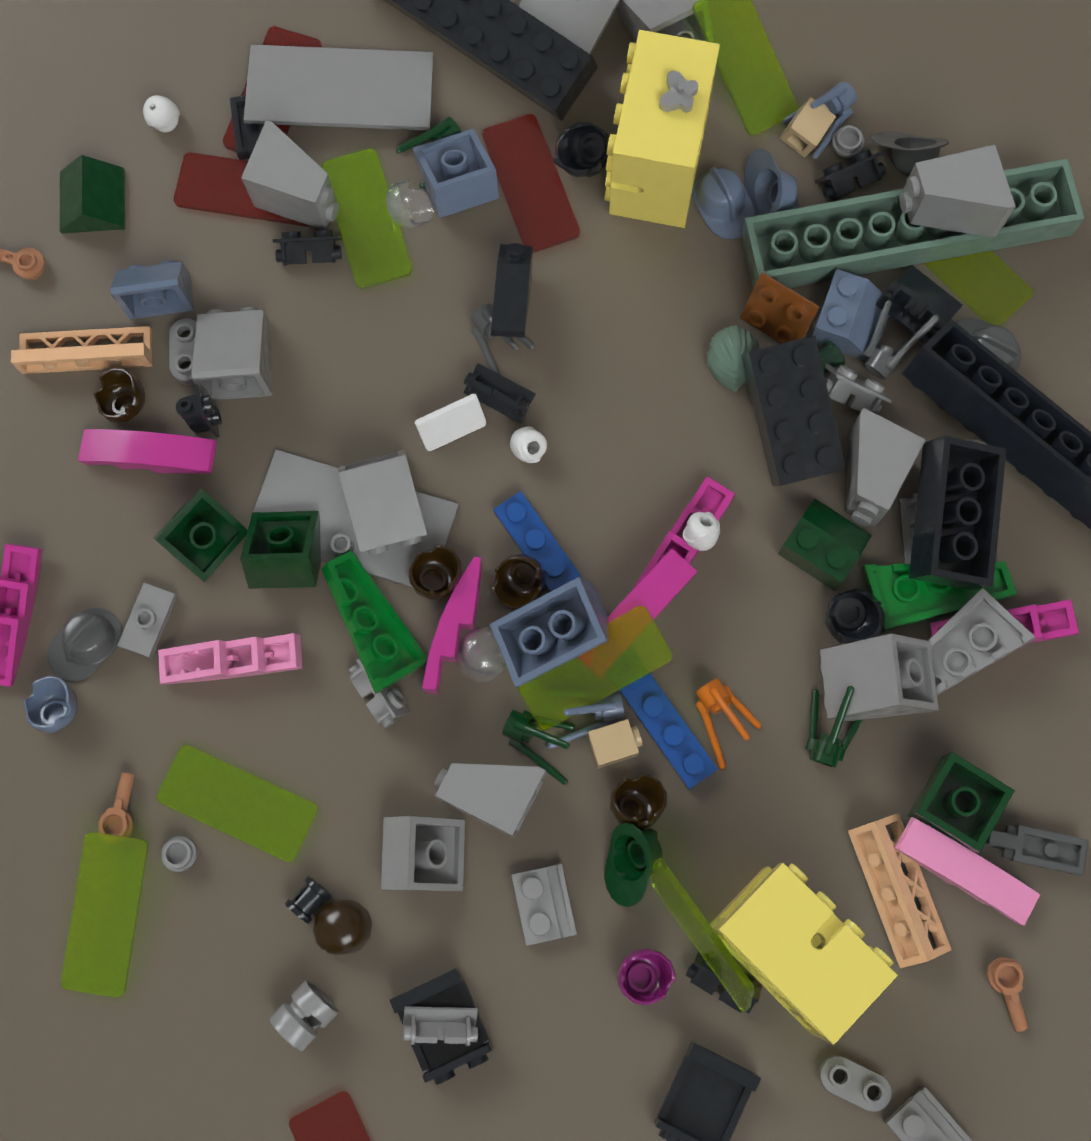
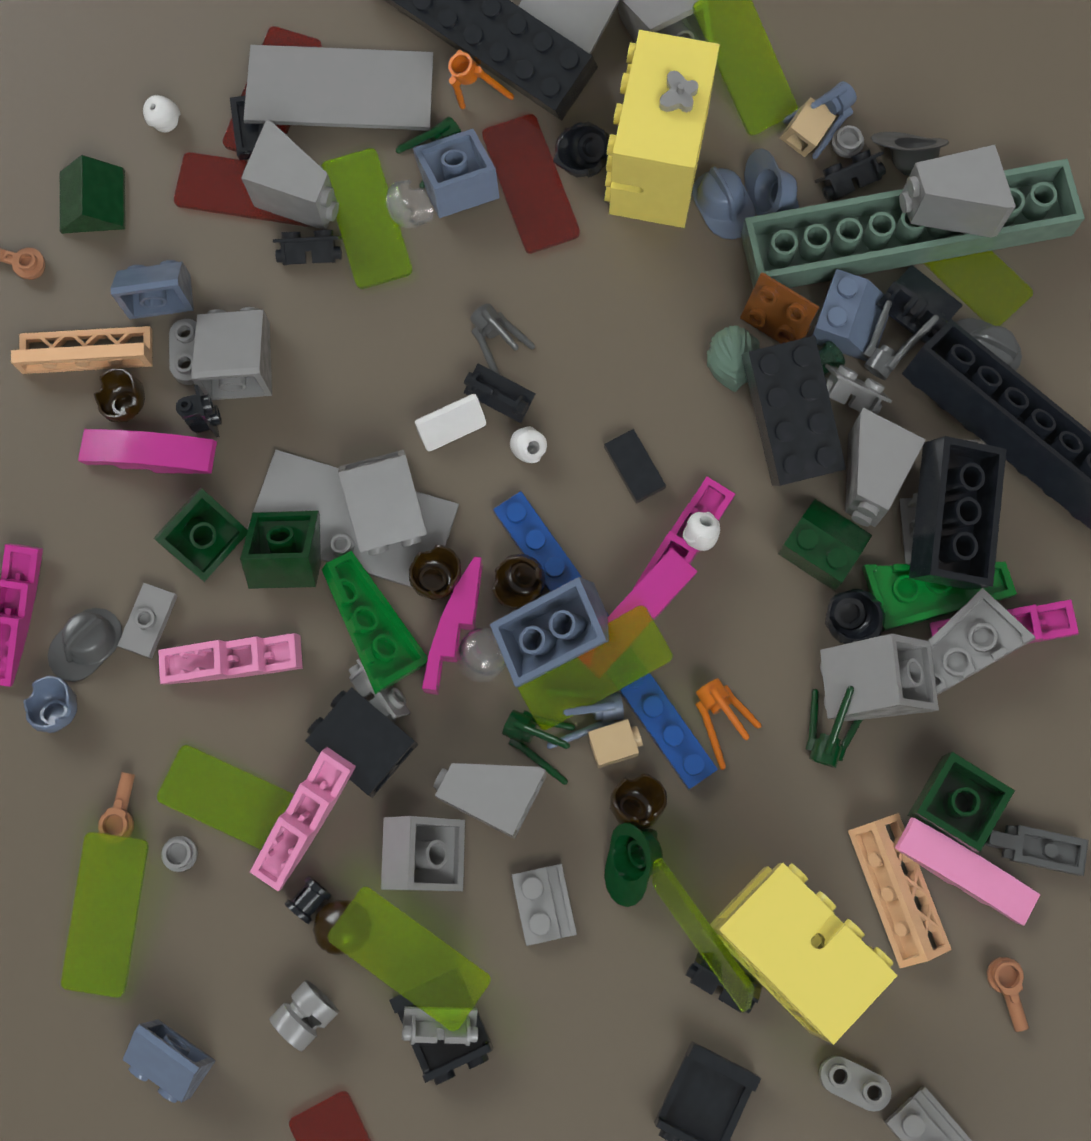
(167, 1060): none -> sand blue slope
(302, 819): none -> bright pink slope
(363, 738): none -> black panel
(409, 958): none -> clear neon green piece
(465, 72): none -> orange plant
(512, 290): black slope -> none
(634, 466): none -> black tile
(645, 976): magenta hair -> none

